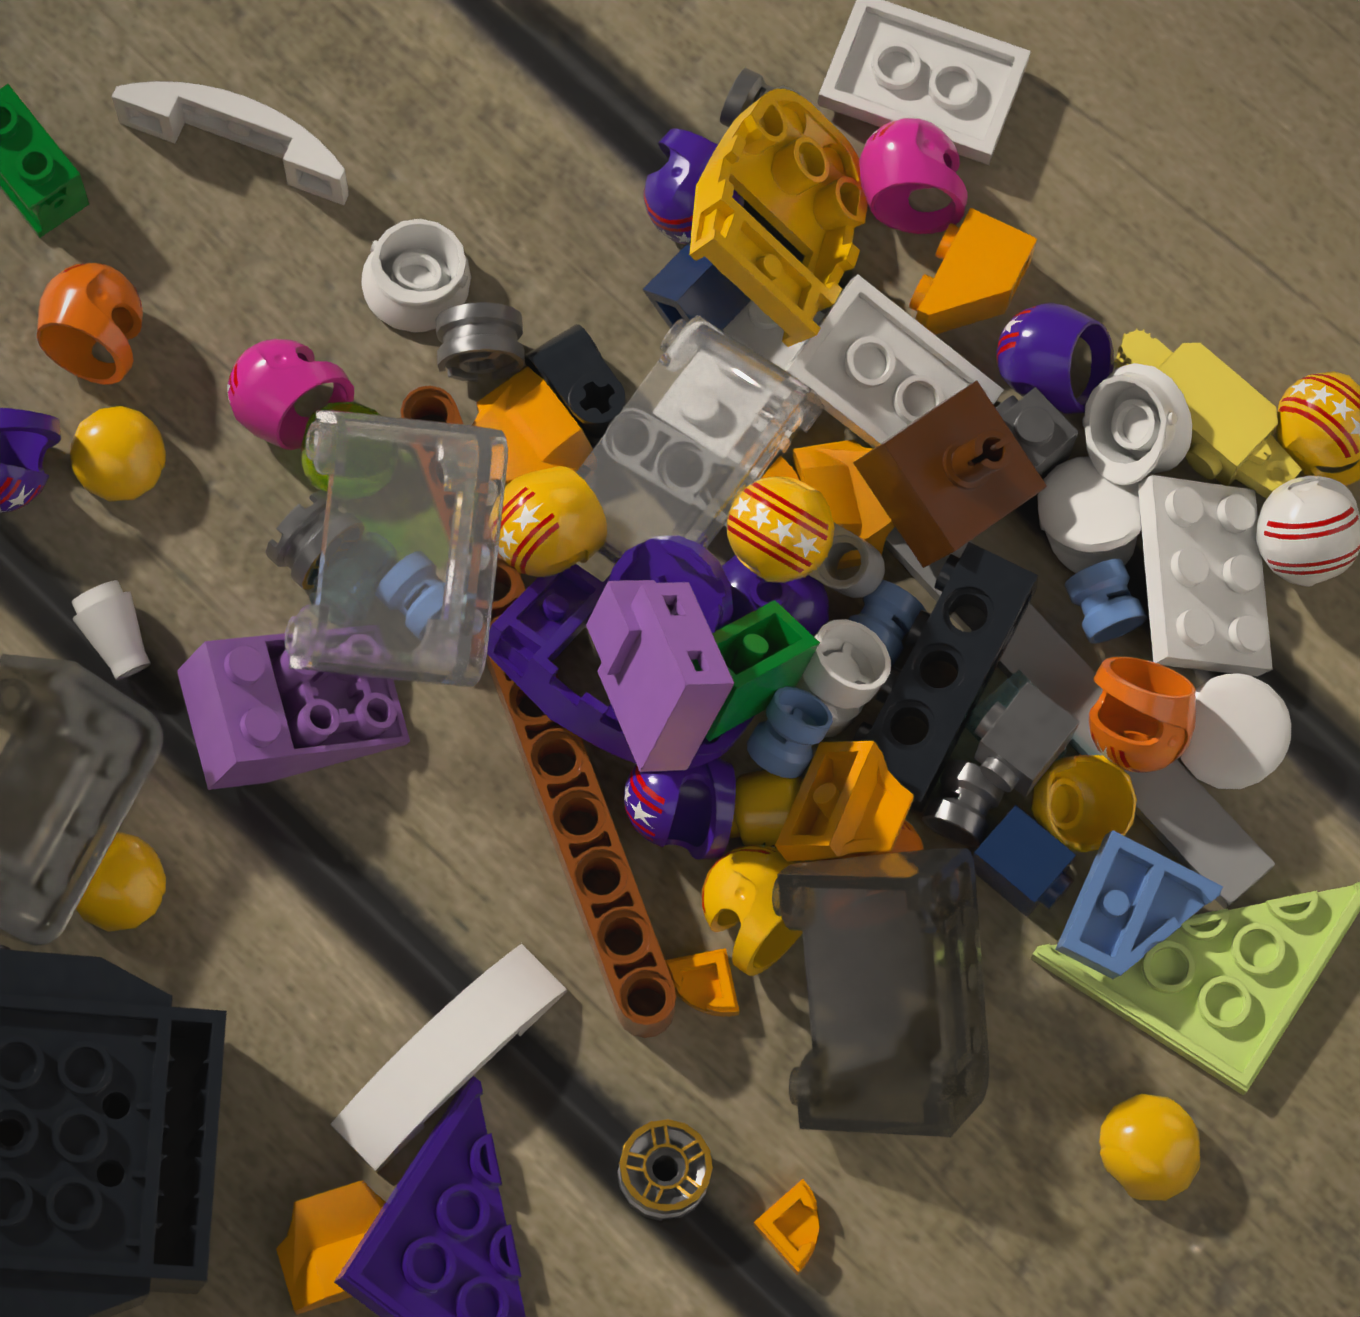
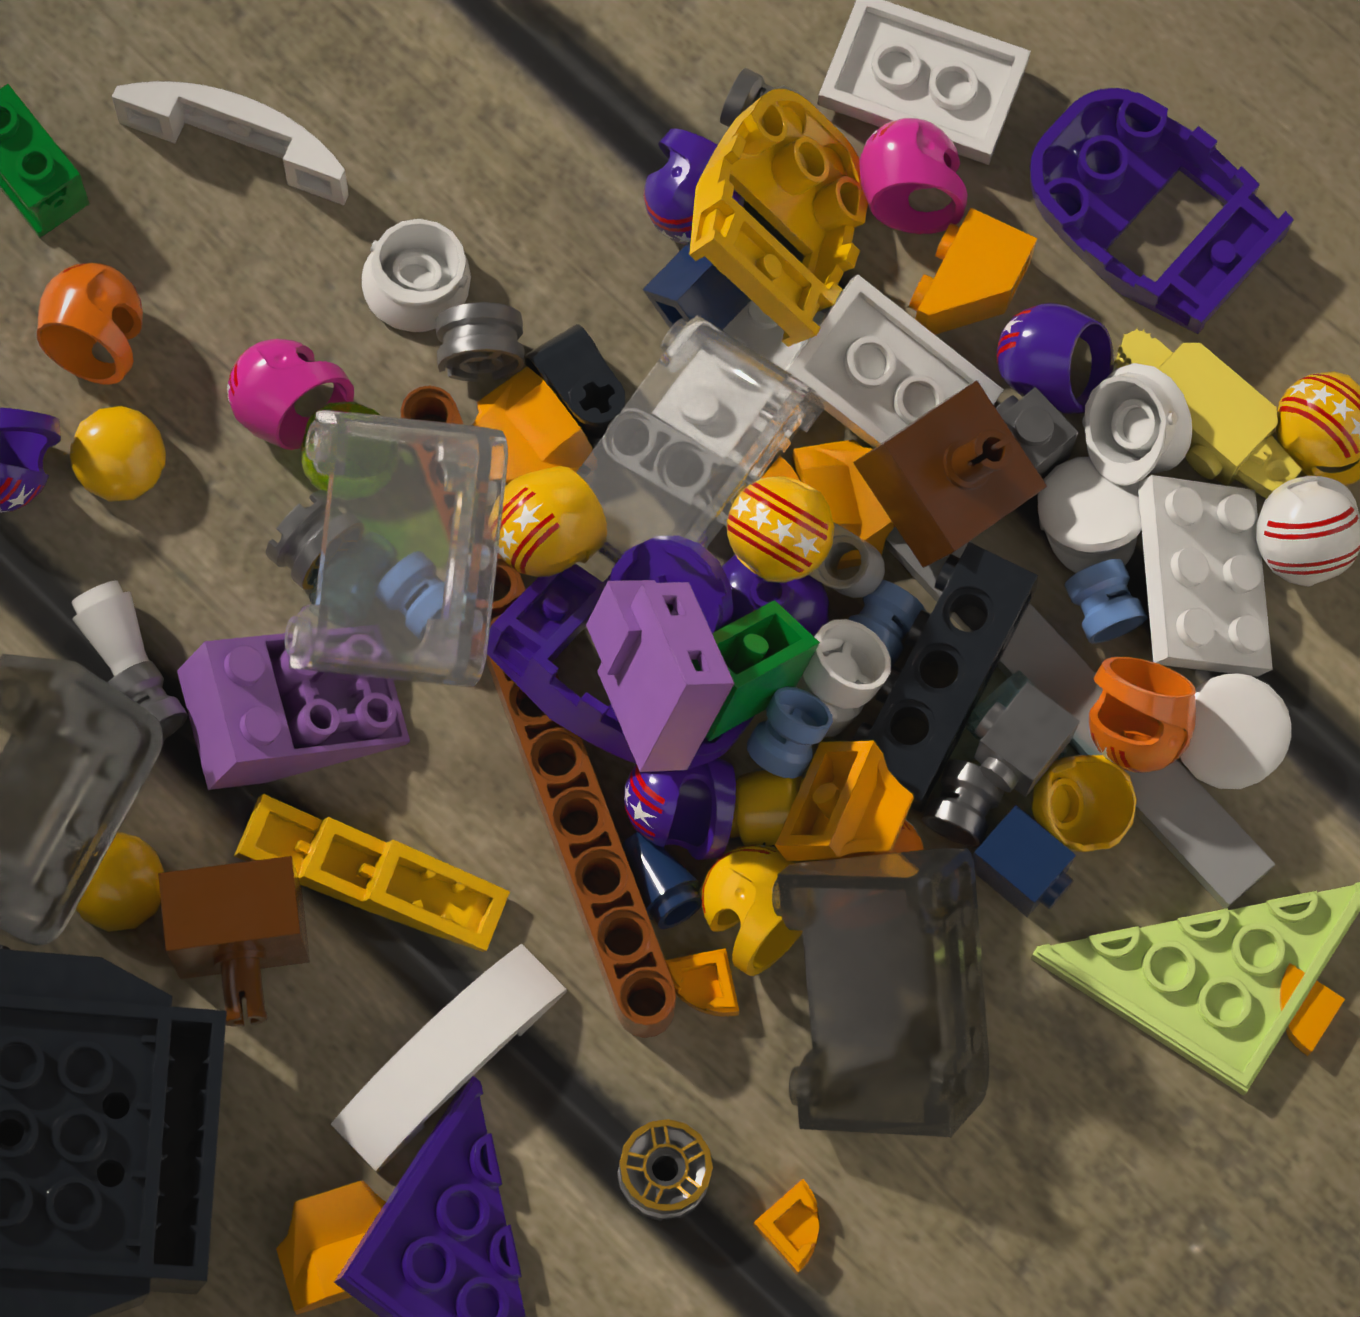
(144, 685): none -> flat silver wheel
(234, 925): none -> reddish brown brick
(376, 874): none -> yellow slope
(663, 883): none -> dark blue cone
(1105, 168): none -> dark purple slope
(1130, 905): medium blue wing -> none
(1150, 1147): yellow hair -> none
(1314, 1013): none -> light orange tile

